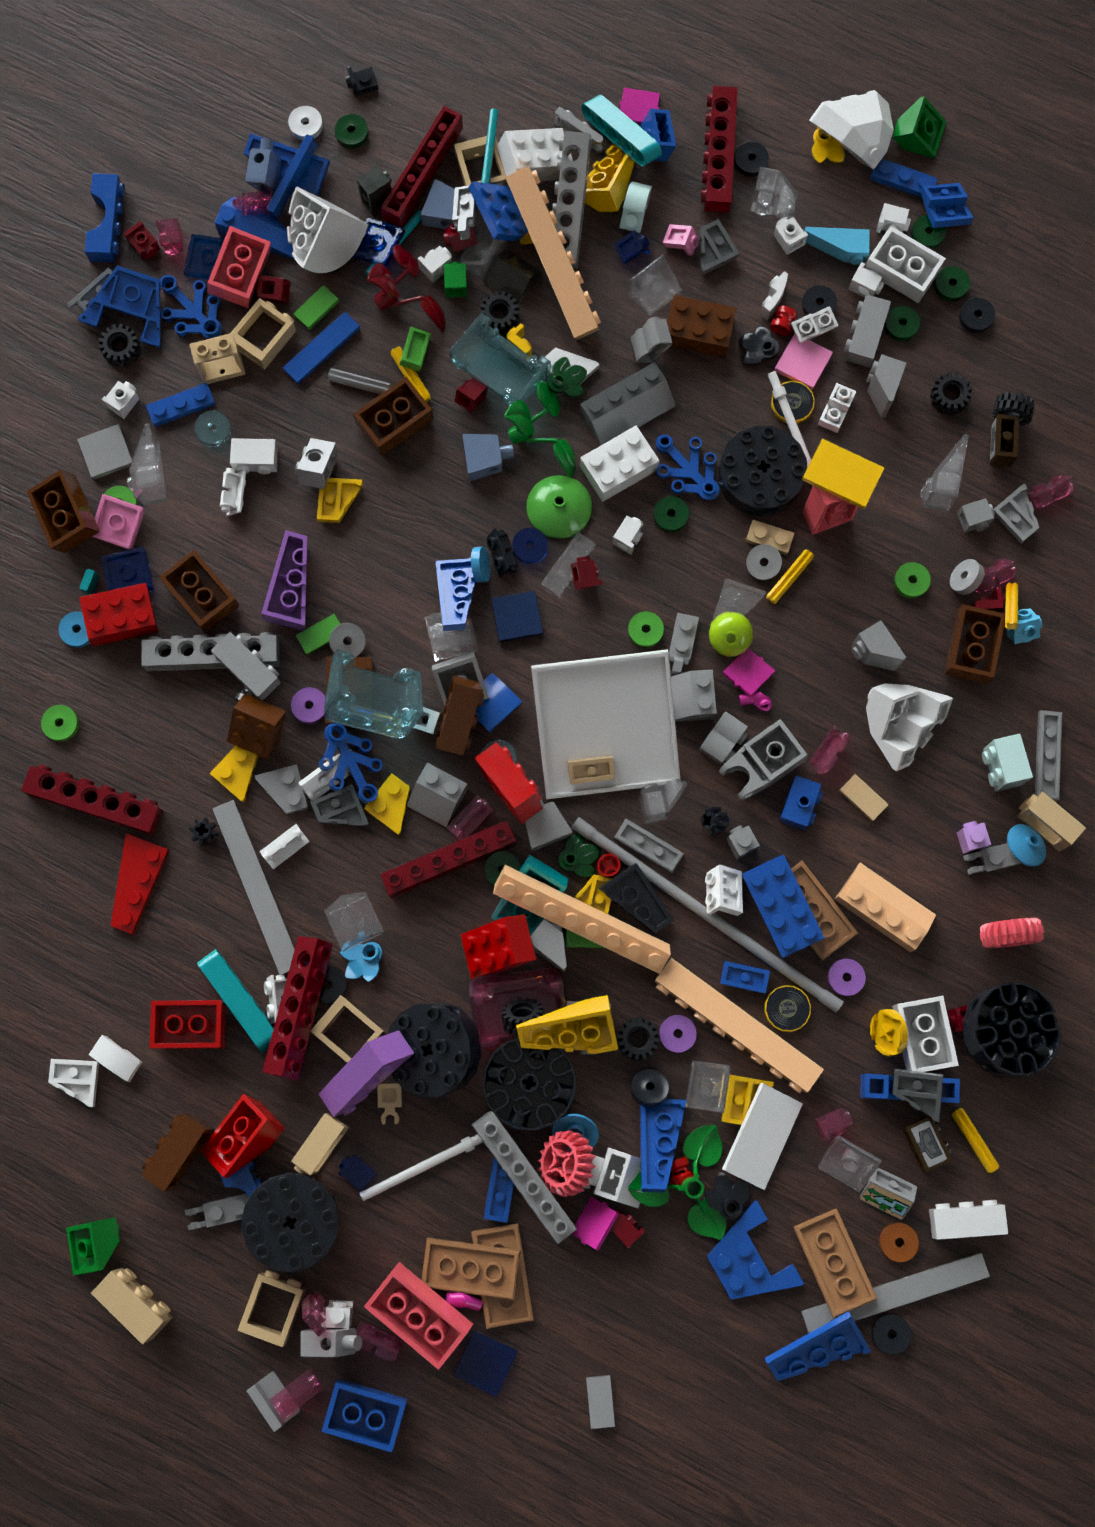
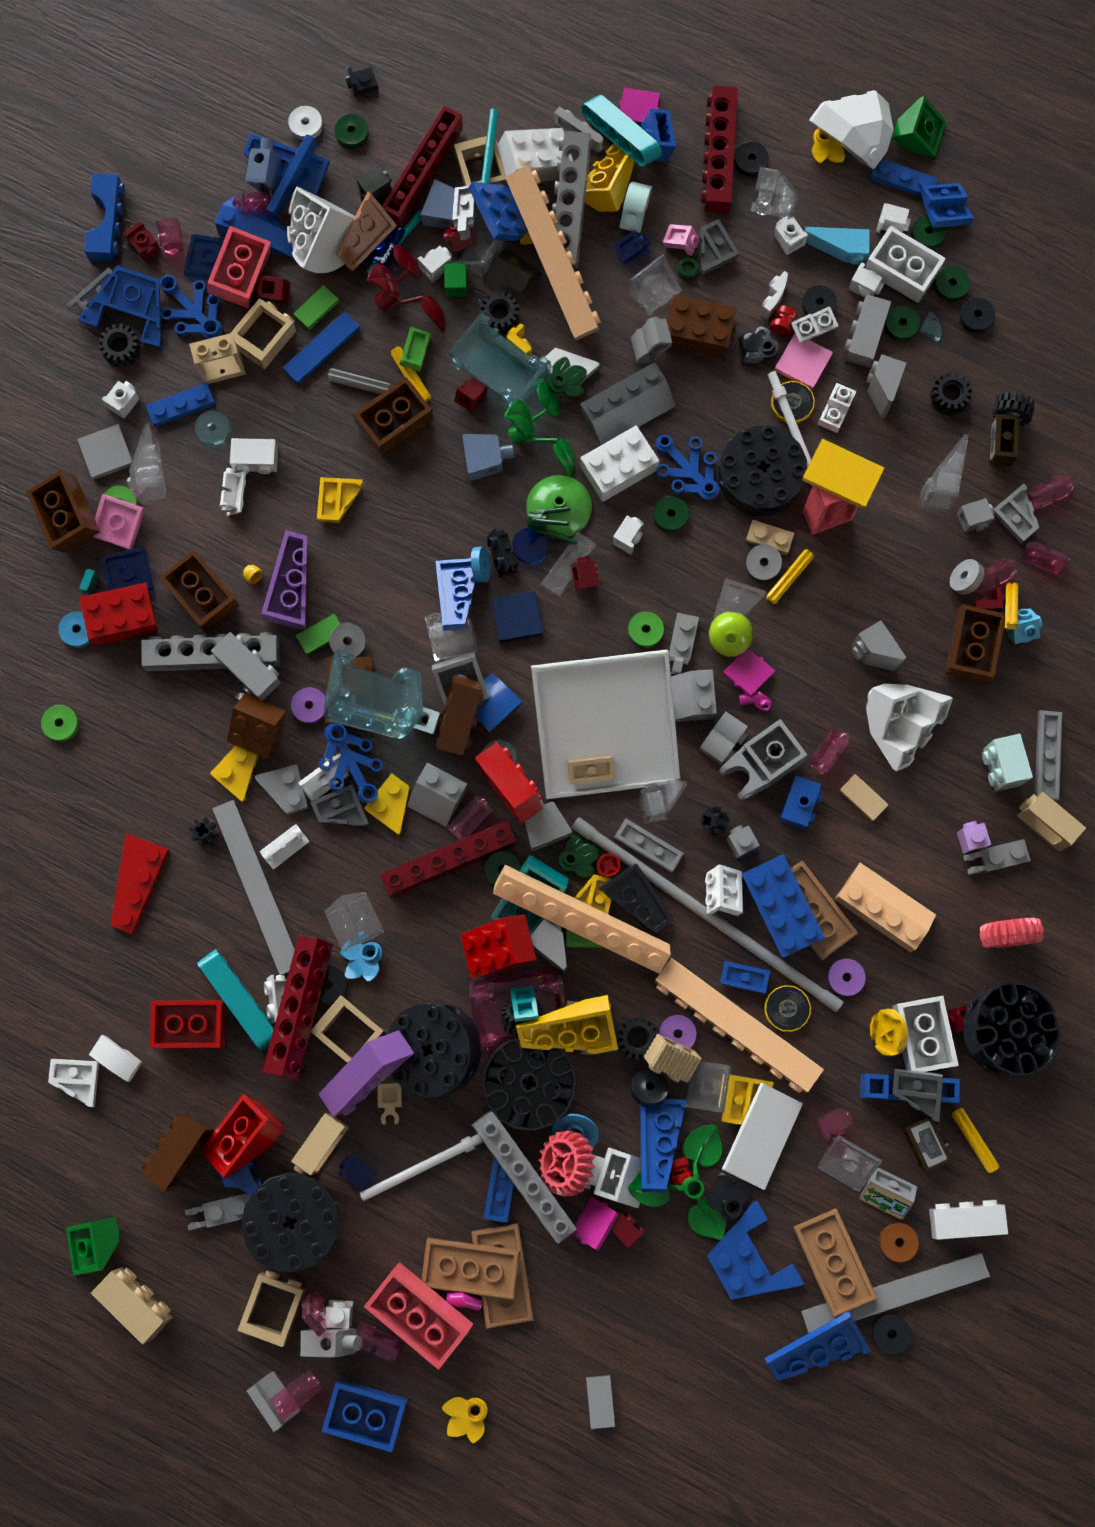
(145, 822): dark red brick -> none
(252, 574): none -> yellow hinge
(316, 463): light grey brick -> none
(365, 233): none -> nougat wing
(462, 1418): none -> yellow plate
(485, 1363): clear blue tile -> none
(524, 1003): none -> teal slope
(538, 521): none -> dark green plant
(672, 1058): none -> tan brick
(687, 269): none -> dark green tile
(915, 571): bright green piece -> none
(931, 327): none -> clear light blue tile
(1026, 845): dark azure dish -> none
(1051, 561): none -> clear pink hinge

